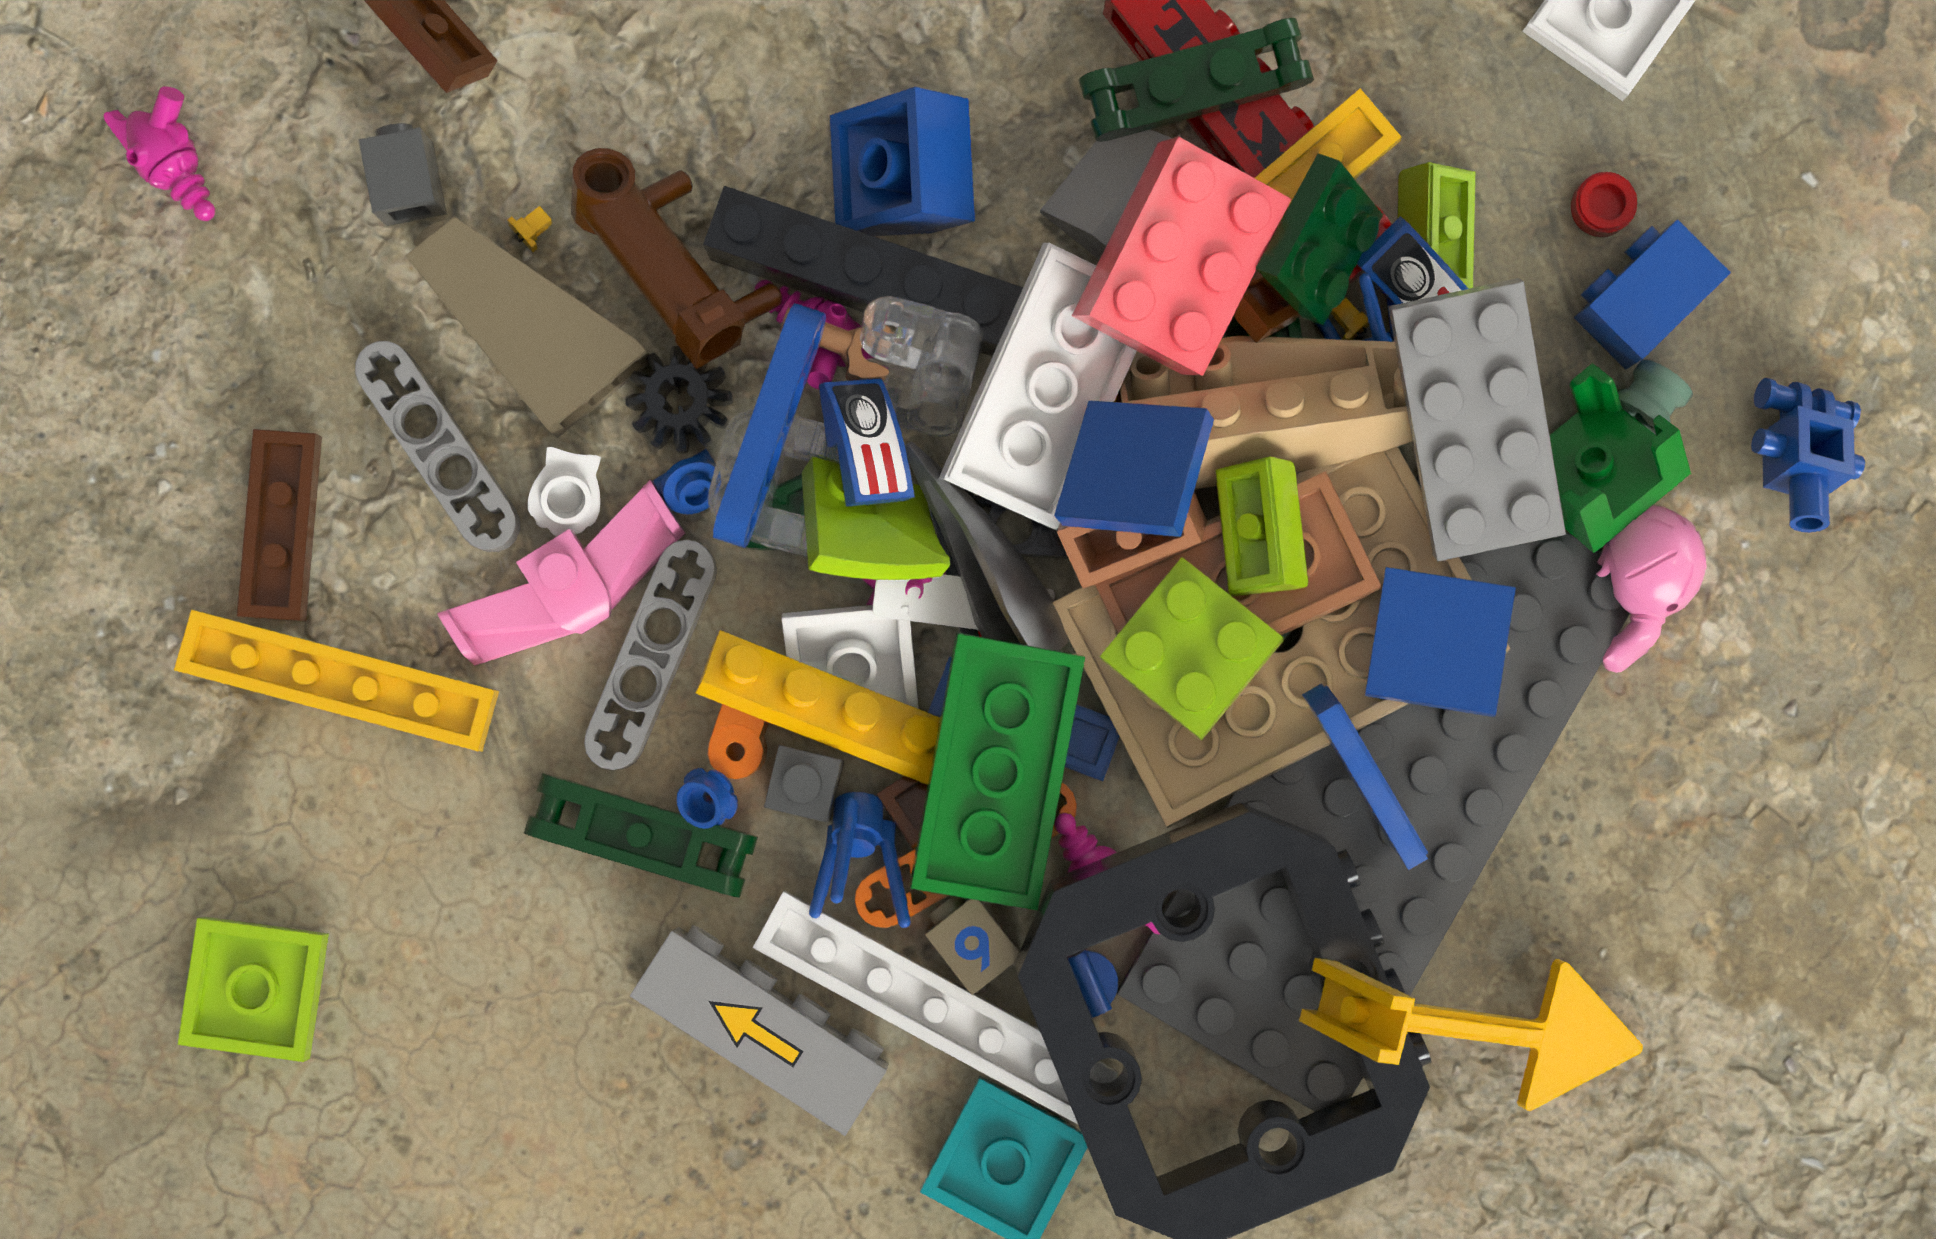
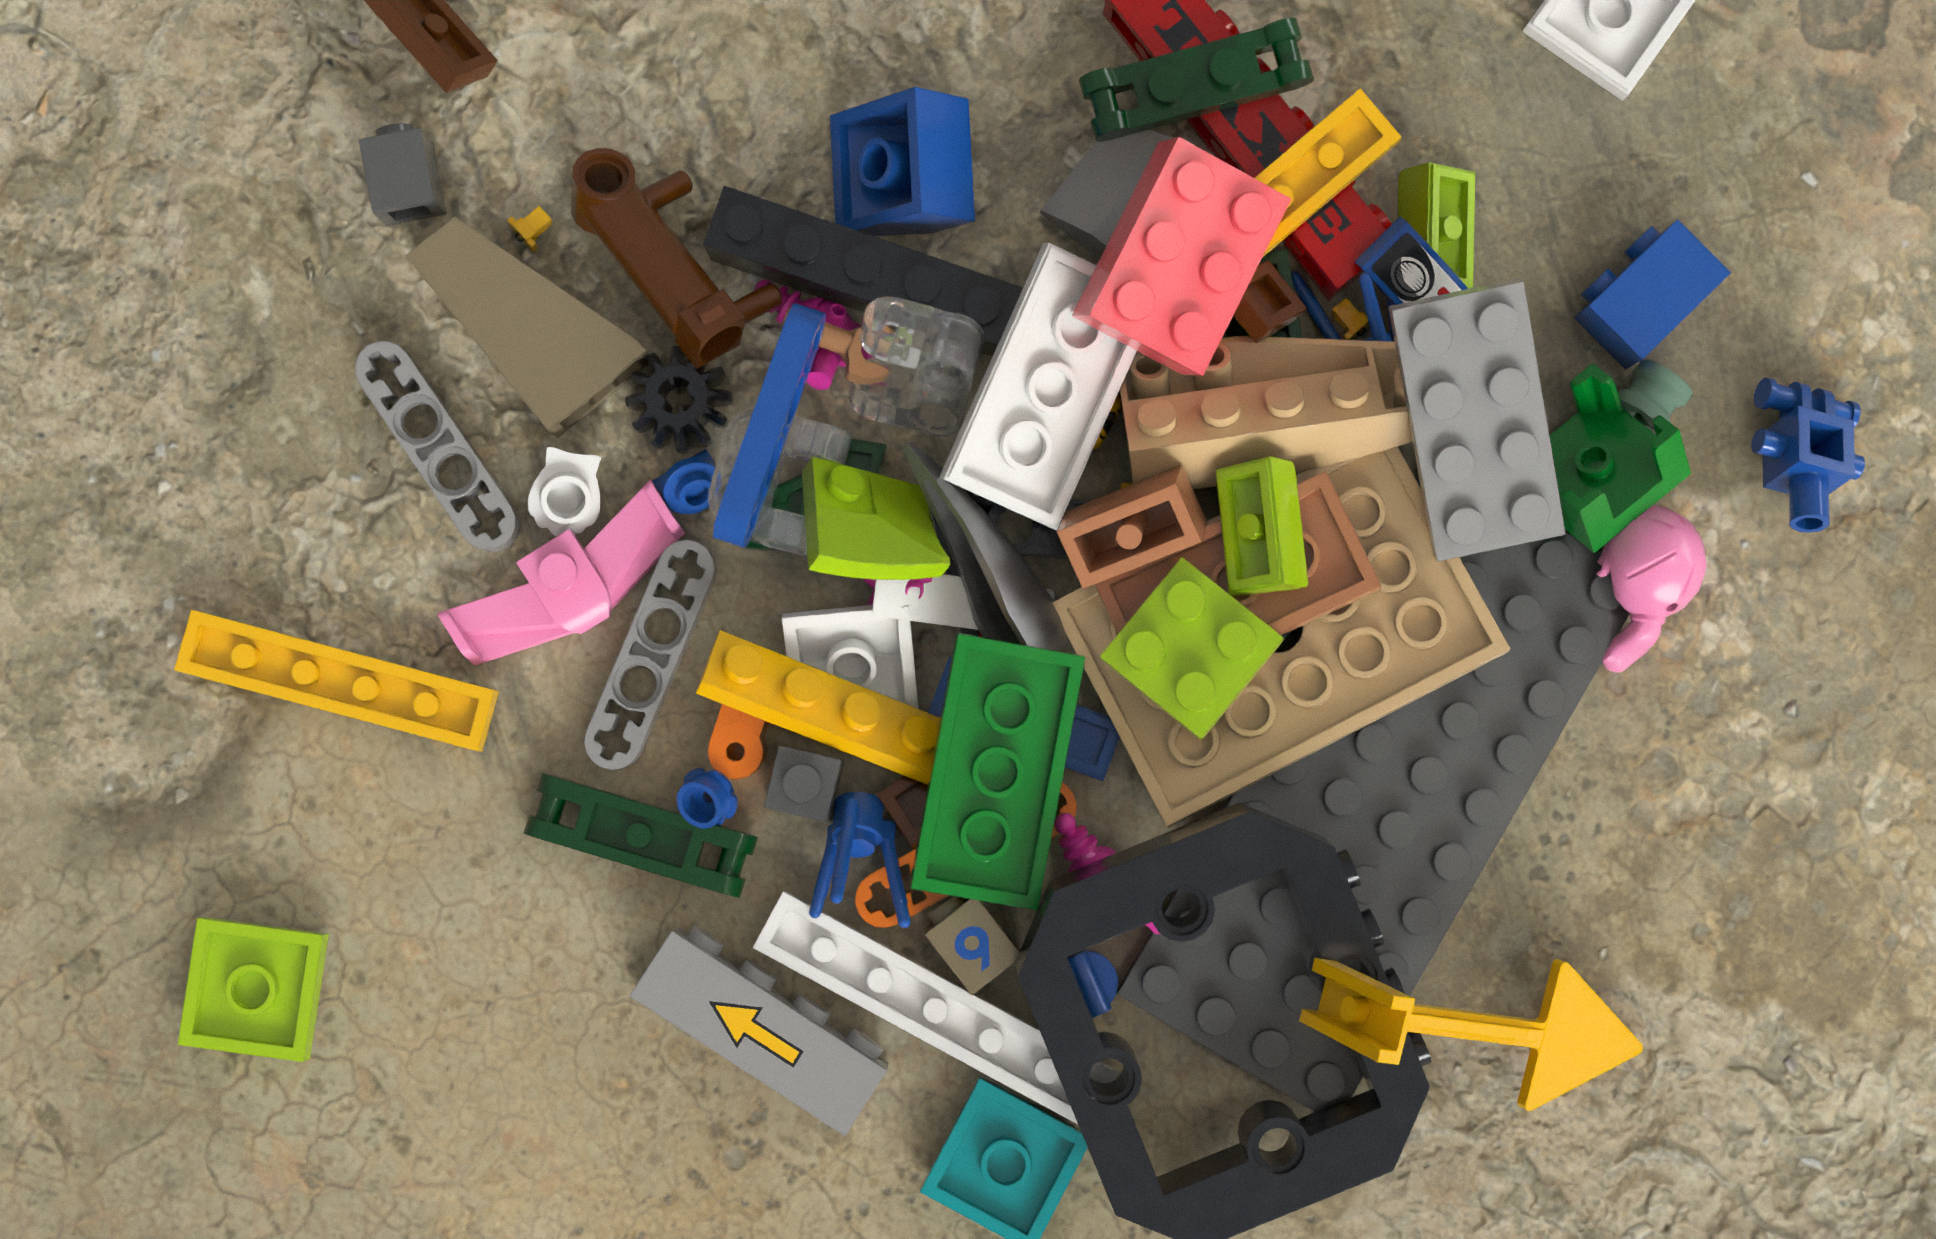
(164, 151): dark pink piece -> none
(279, 525): reddish brown plate -> none
(868, 441): slope -> none
(1134, 468): blue tile -> none
(1320, 240): dark green plate -> none
(1366, 775): blue tile -> none
(1440, 642): blue tile -> none
(1604, 204): red tile -> none

